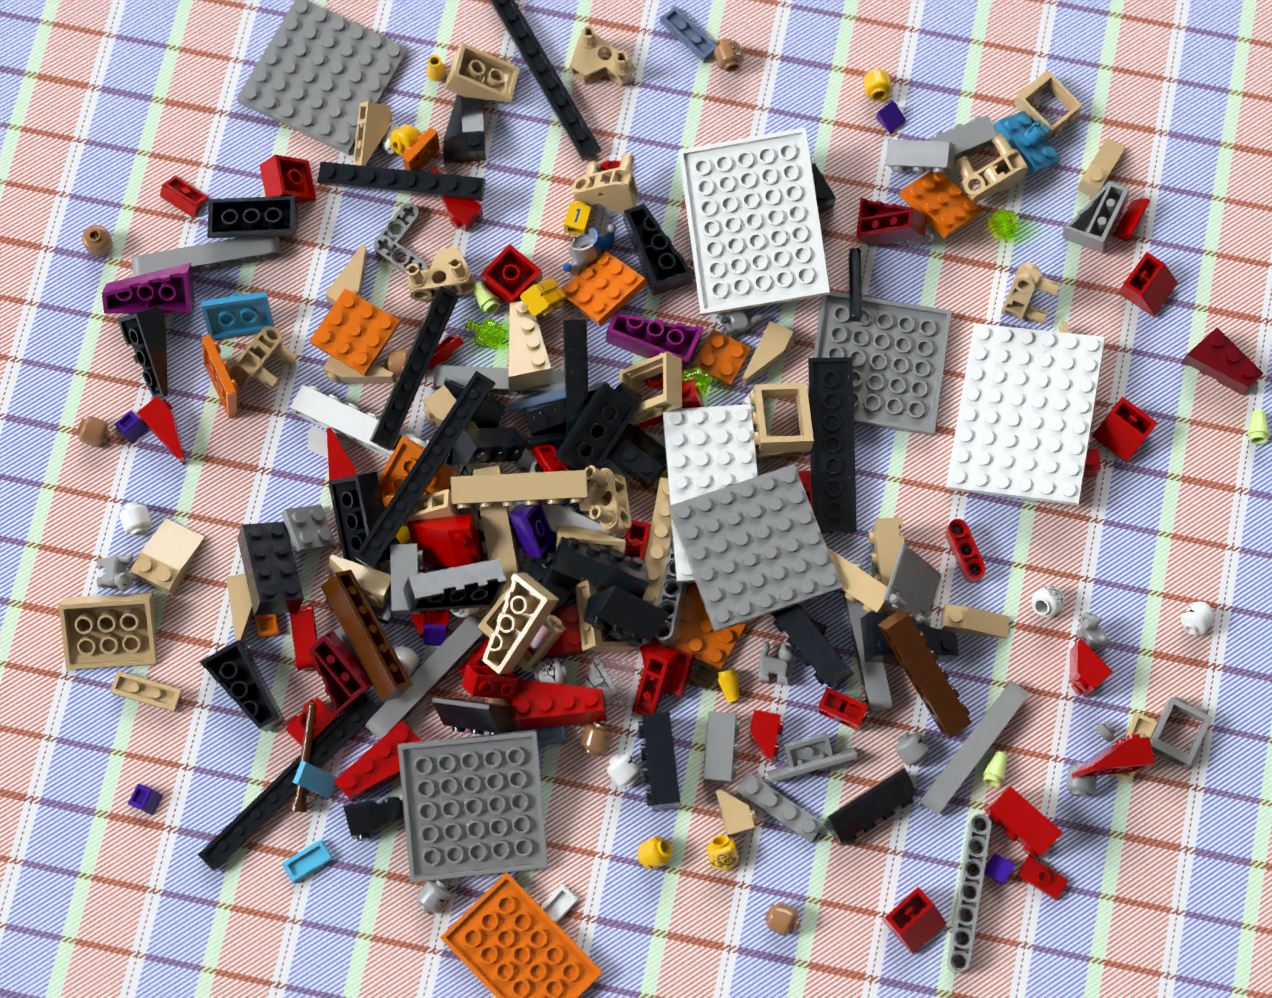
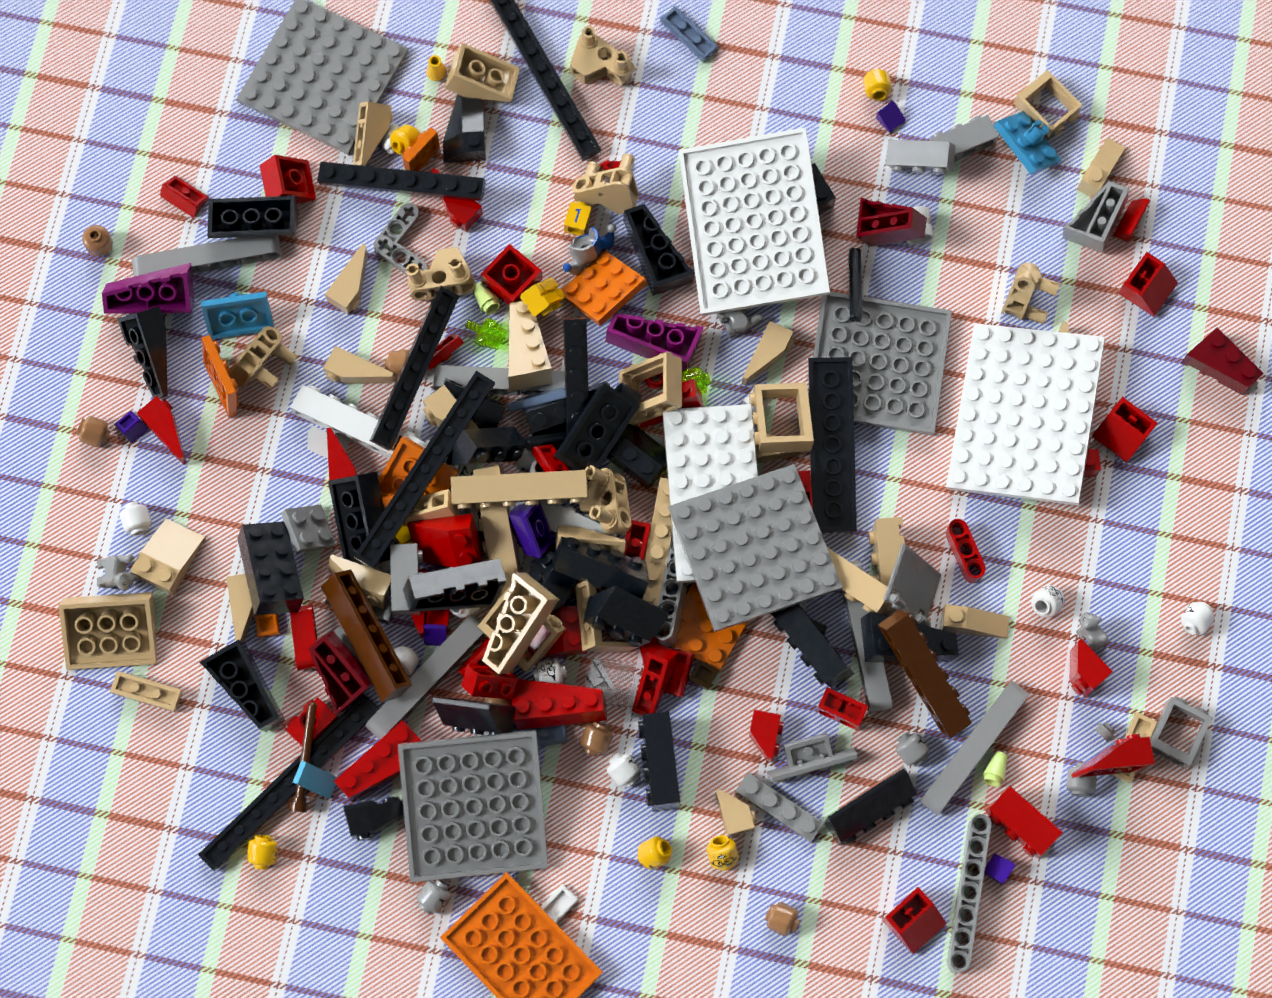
(145, 799): dark purple slope -> none
(262, 851): none -> yellow head
(307, 861): medium azure tile -> none
(354, 332): orange plate -> none
(720, 747): light grey brick -> none
(722, 357): orange plate -> none
(728, 55): medium nougat head -> none
(729, 684): yellow cone -> none
(775, 666): light grey animal -> none
(940, 202): orange plate -> none
(993, 178): tan piece -> none
(1003, 225): clear neon green head -> none
(1042, 877): red plate -> none
(1258, 428): yellowish green cone -> none

